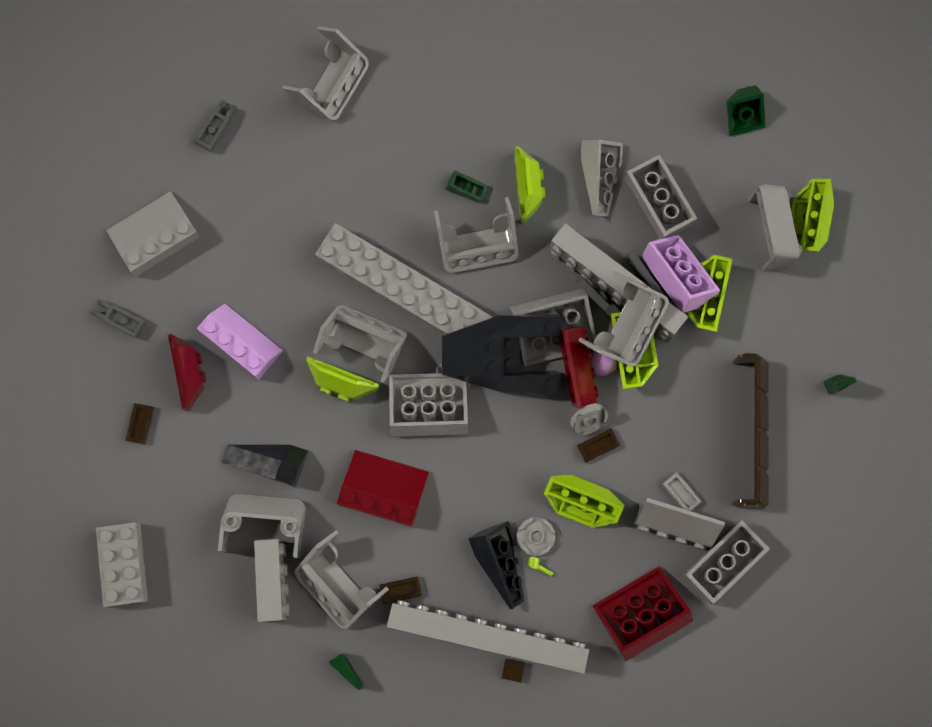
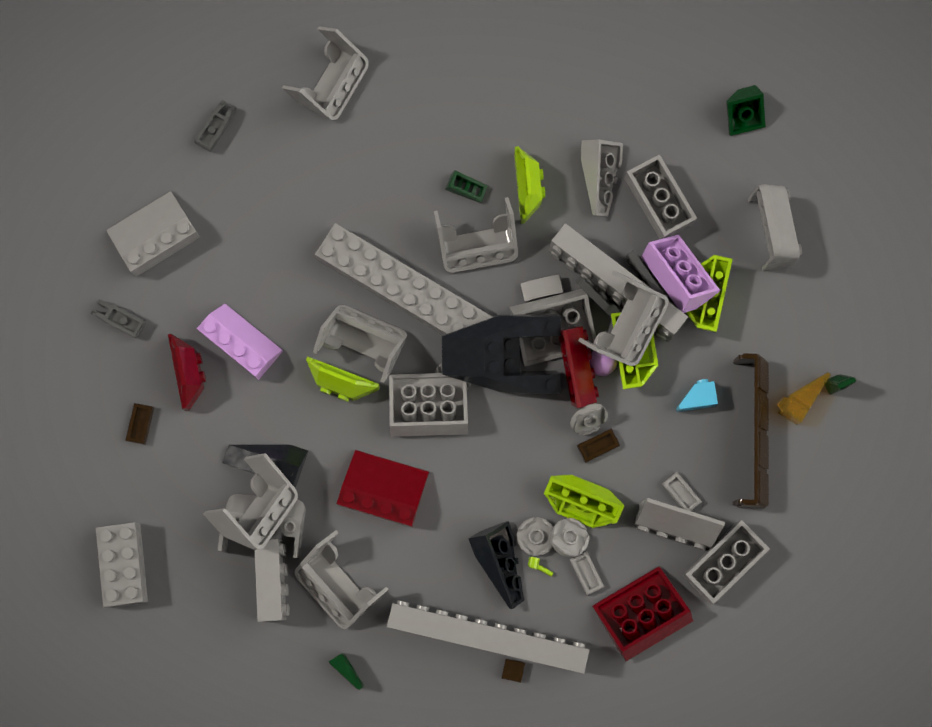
(265, 513): none -> light grey windscreen
(401, 590): dark brown tile -> none
(542, 288): none -> light grey slope
(569, 537): none -> light grey tile
(586, 573): none -> light grey tile
(699, 396): none -> medium azure slope
(798, 403): none -> clear yellow slope
(813, 214): lime wedge -> none

